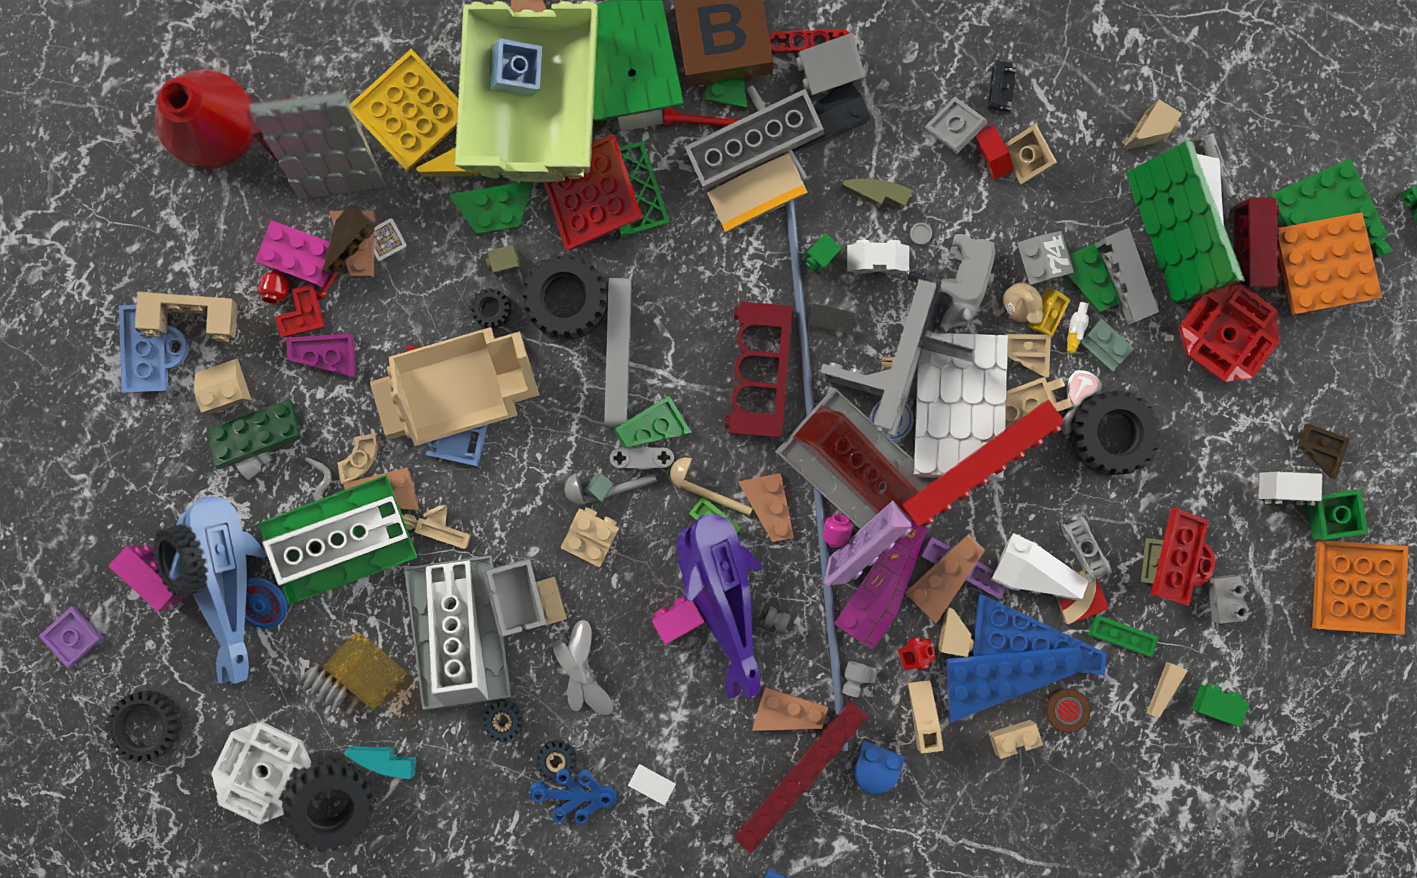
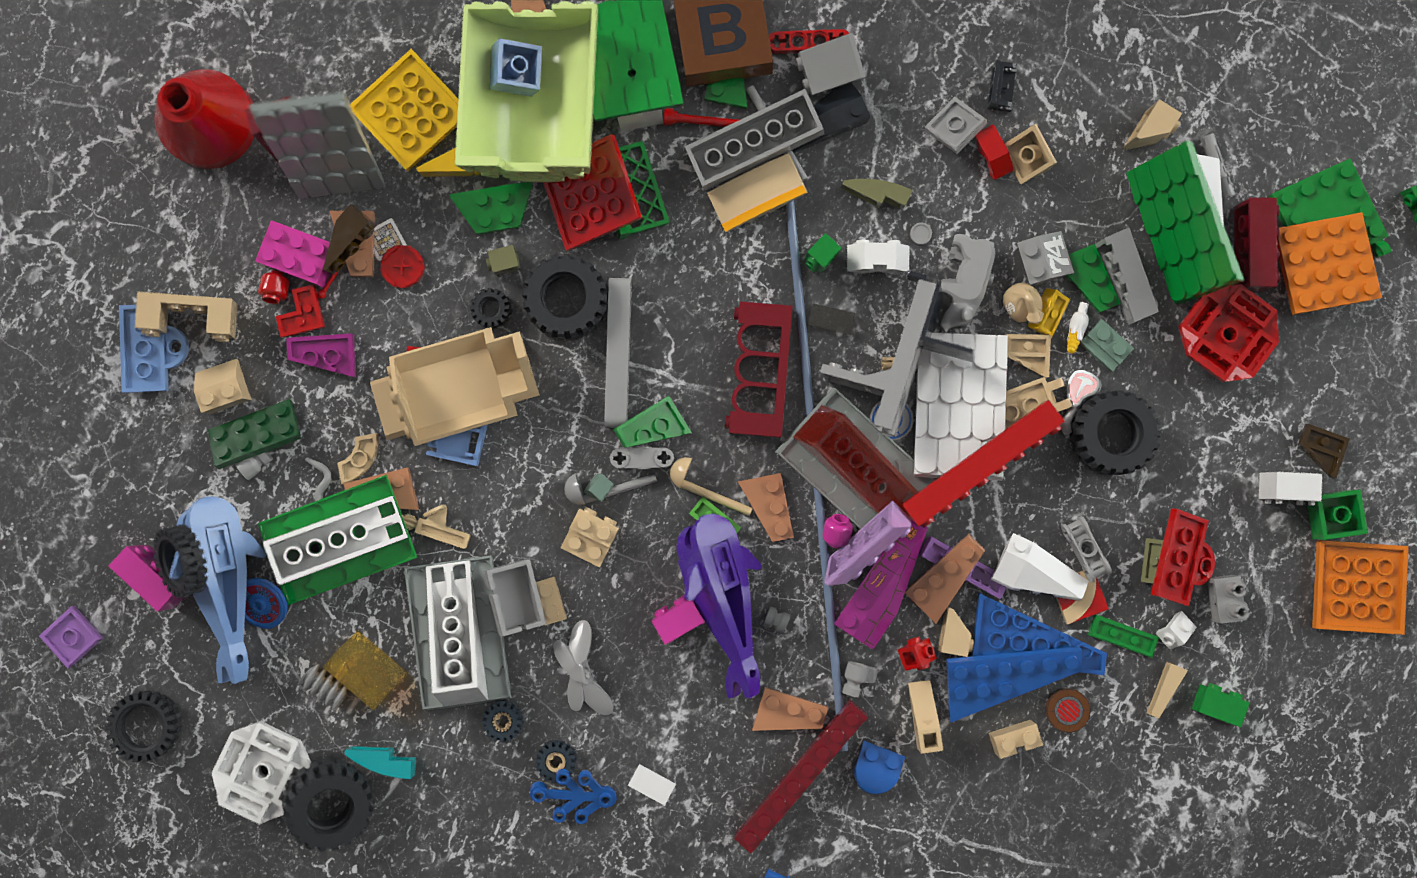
(402, 266): none -> red tile
(1176, 631): none -> white bracket

